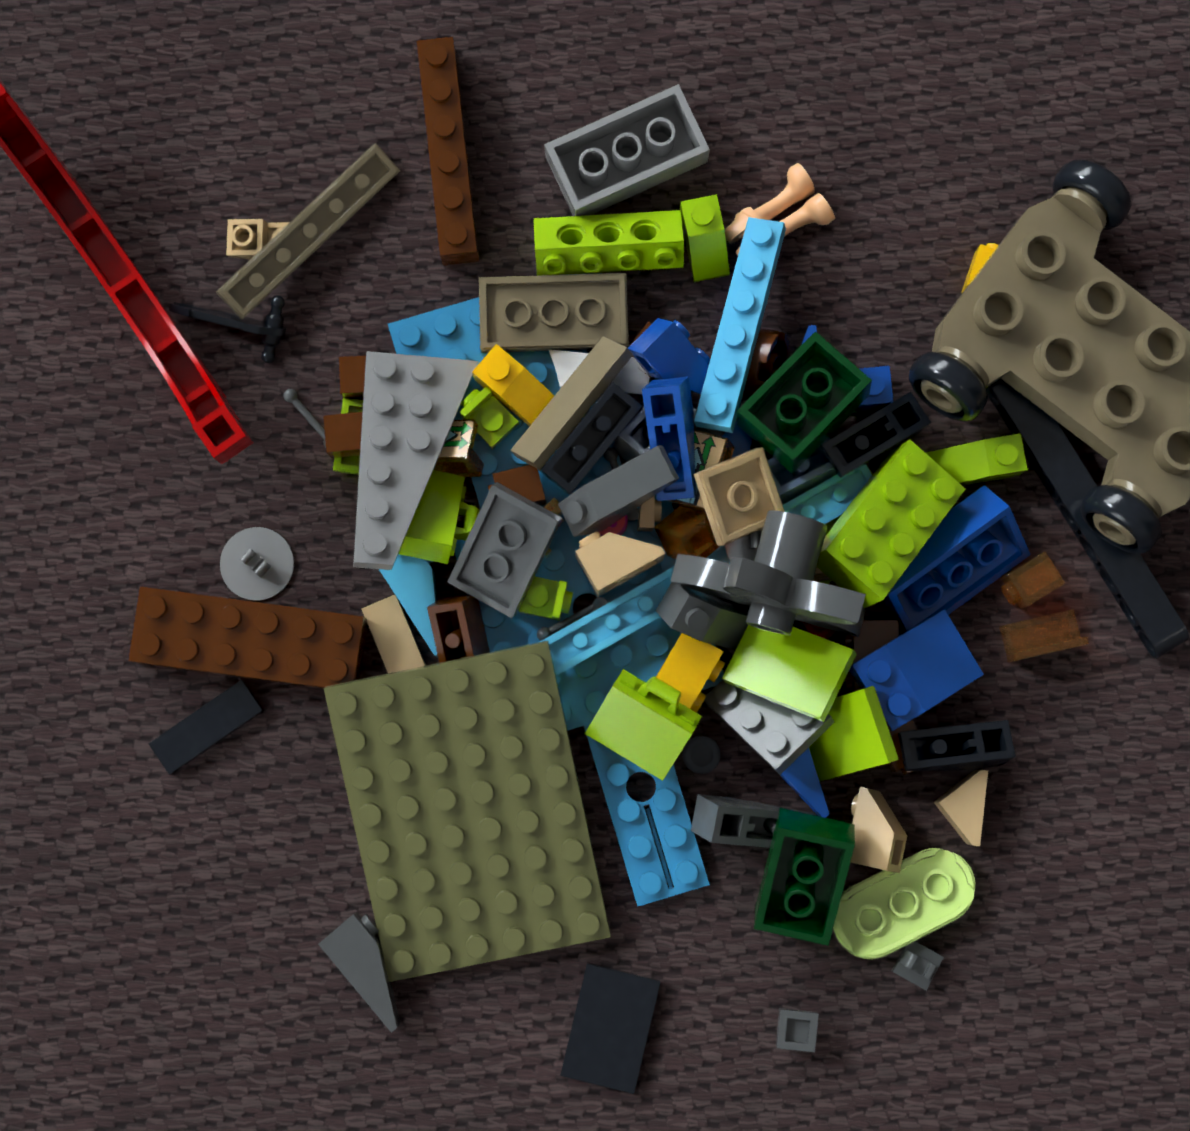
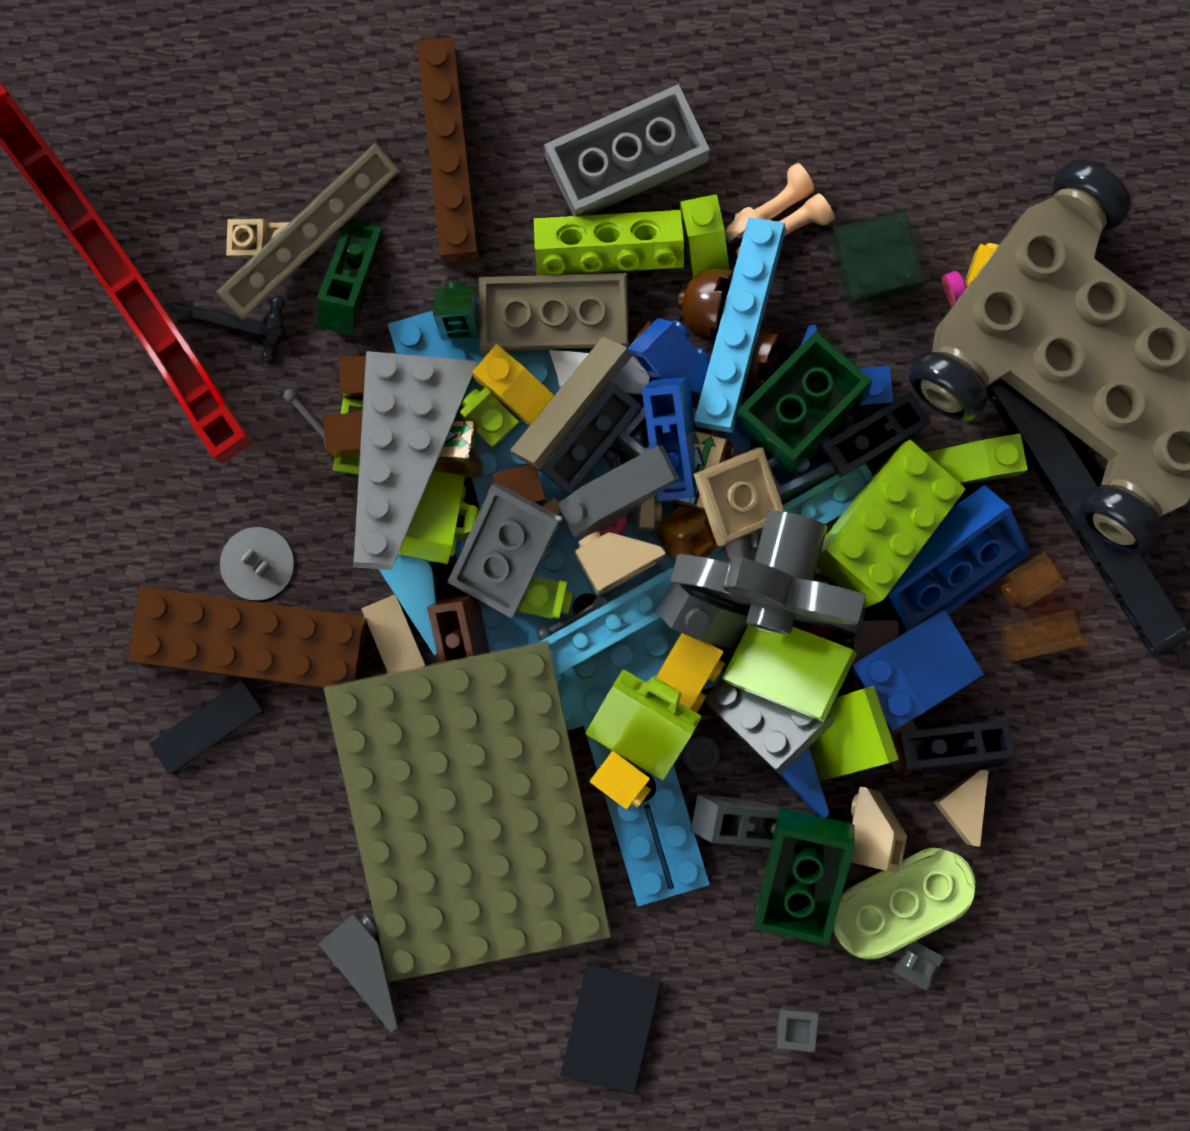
(348, 278): none -> dark green slope
(456, 311): none -> dark green slope
(621, 781): none -> yellow brick
(704, 301): none -> reddish brown cylinder
(877, 258): none -> clear green brick
(953, 286): none -> dark pink tile

